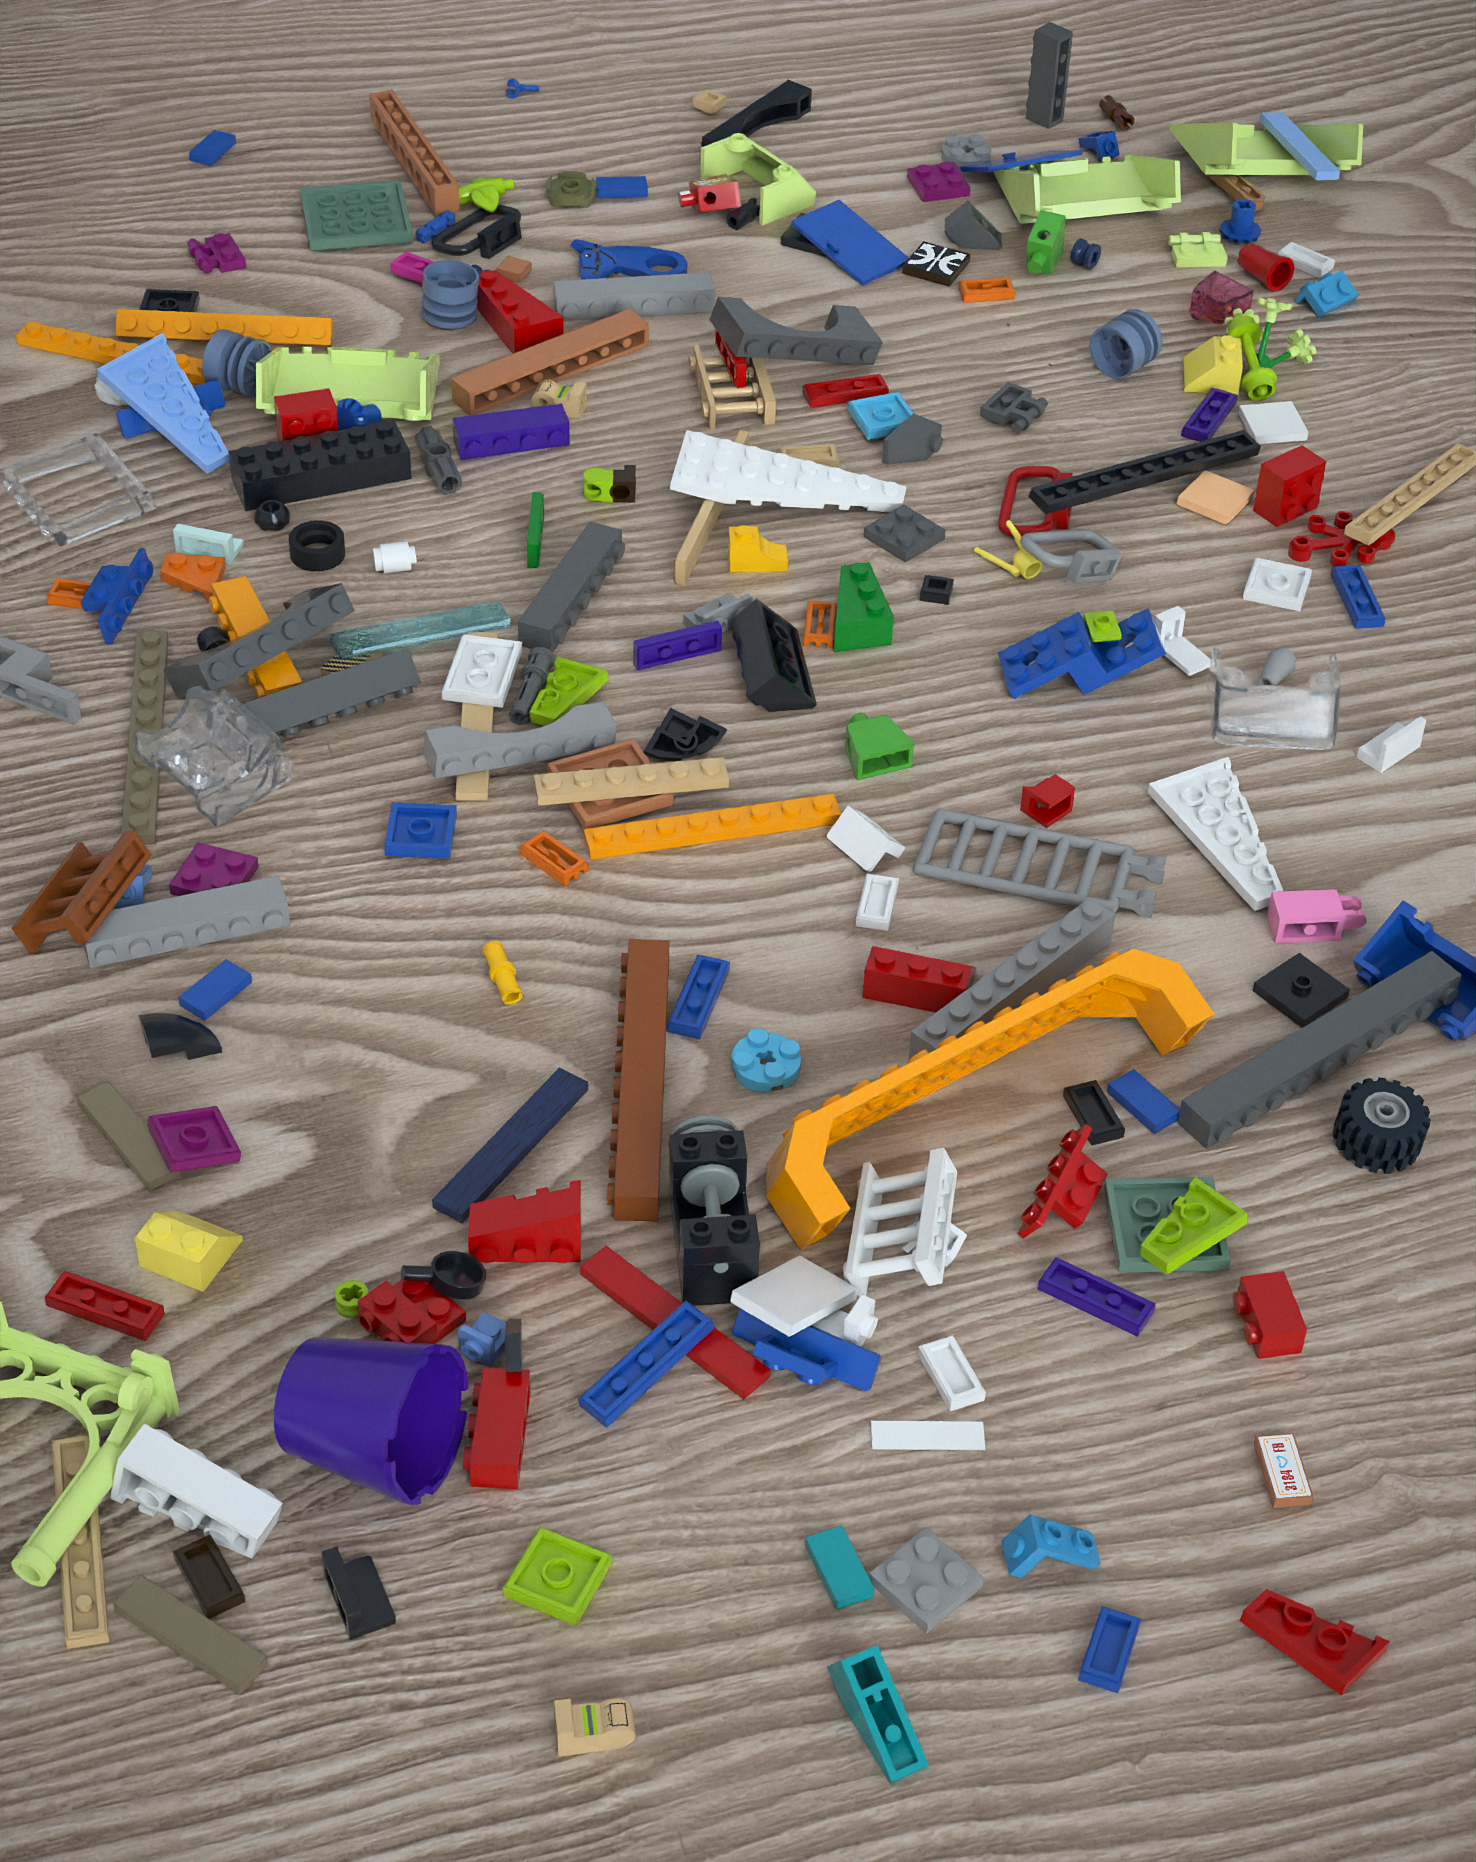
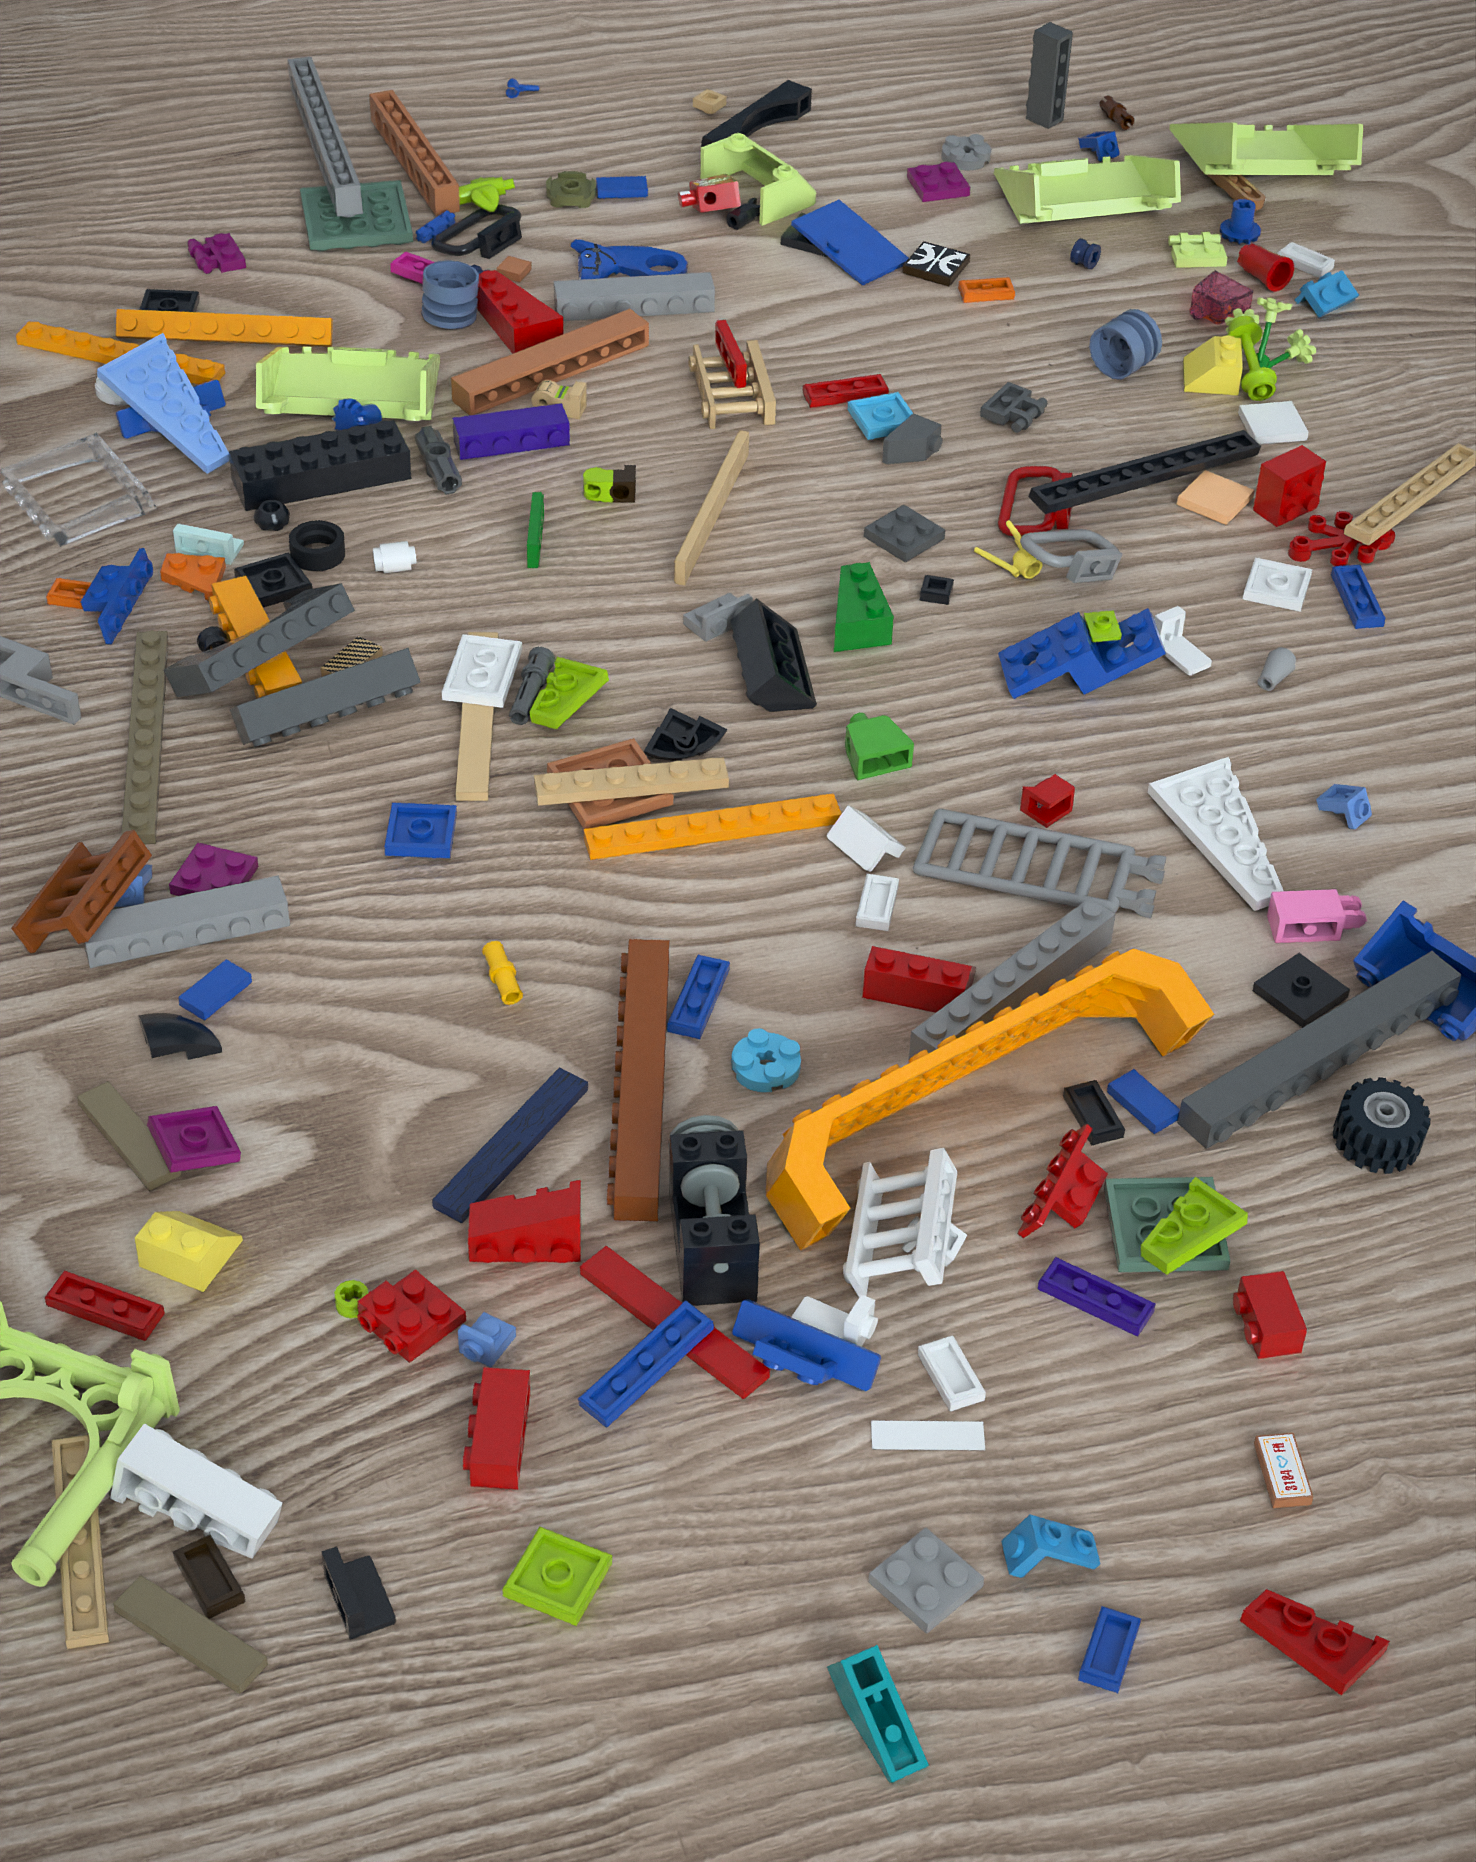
(212, 147): blue tile -> none
(217, 754): clear piece -> none
(233, 361): sand blue wheel -> none
(275, 579): none -> black tile
(305, 414): red brick -> none
(325, 137): none -> light grey brick
(374, 1412): dark purple cone -> none
(419, 630): clear light blue tile -> none
(450, 1274): black piece -> none
(463, 751): light grey arch -> none
(513, 1345): black tile -> none
(549, 859): orange tile -> none
(571, 587): dark grey brick -> none
(593, 1726): tan leg -> none
(677, 645): dark purple tile -> none
(735, 471): white wing -> none
(751, 335): dark grey arch -> none
(753, 553): yellow arch -> none
(794, 1295): white tile -> none
(819, 637): orange tile -> none
(820, 454): tan tile -> none
(839, 1567): teal tile -> none
(971, 229): dark grey slope -> none
(1011, 161): blue container -> none
(1042, 253): bright green torso -> none
(1209, 415): dark purple tile -> none
(1271, 713): clear windscreen -> none
(1299, 146): light blue tile -> none
(1347, 800): none -> medium blue bracket
(1392, 745): white panel -> none

